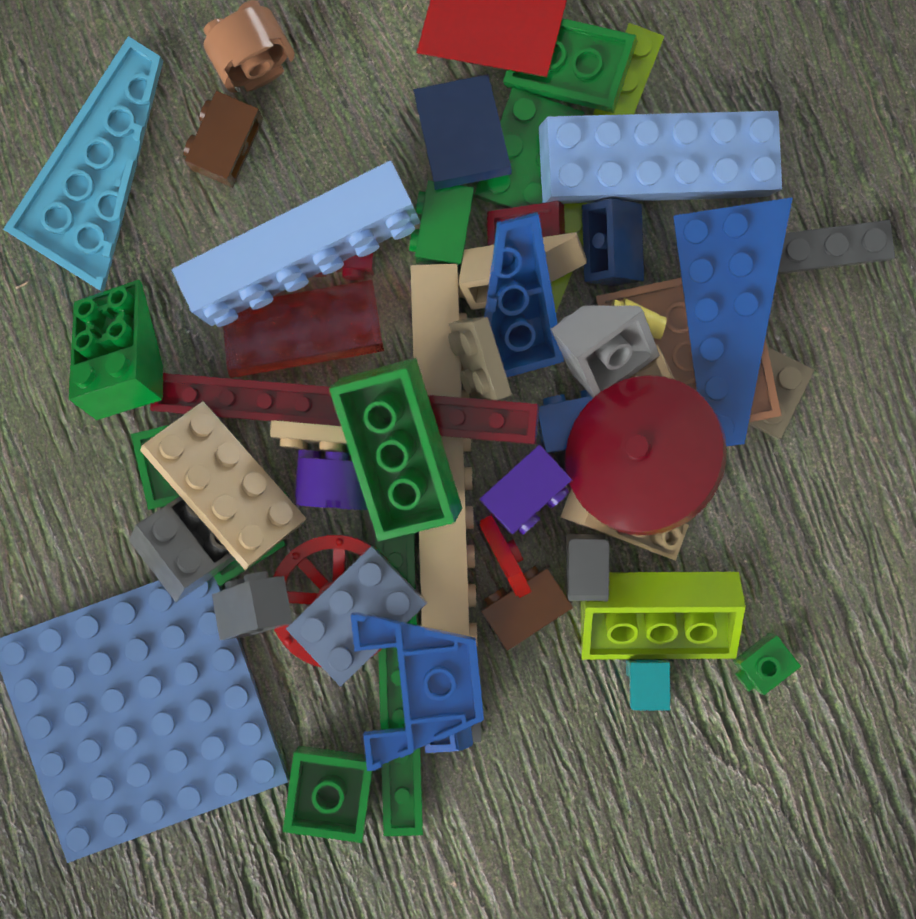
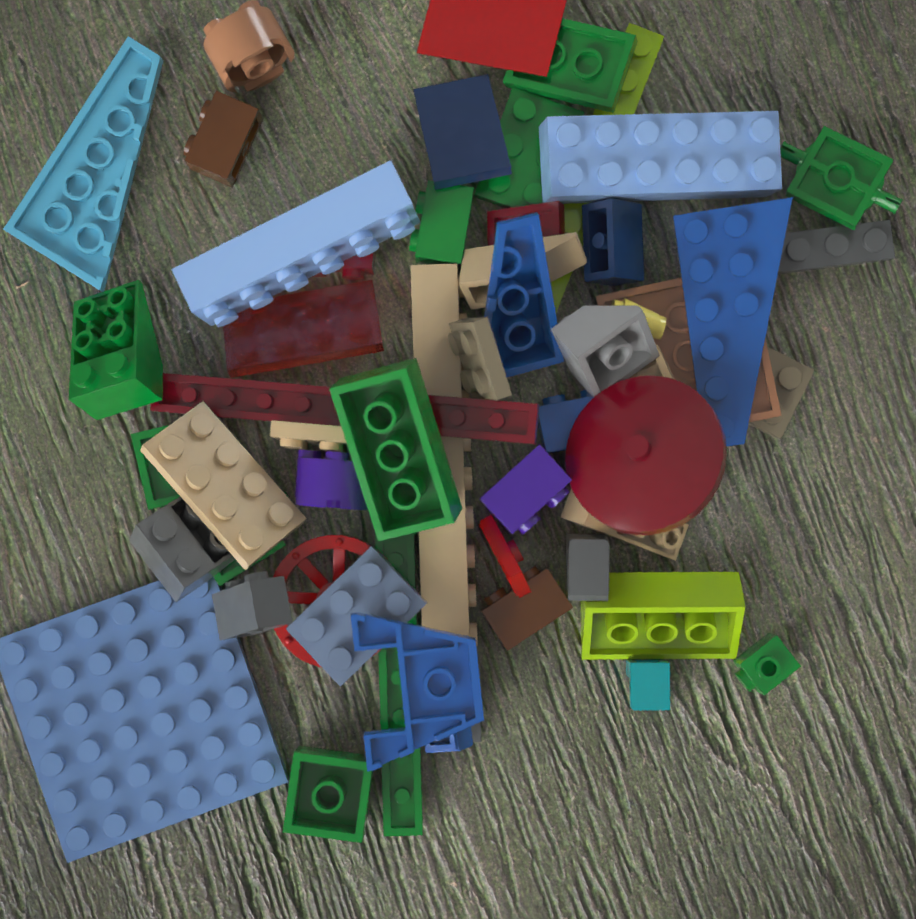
(839, 178): none -> green plate

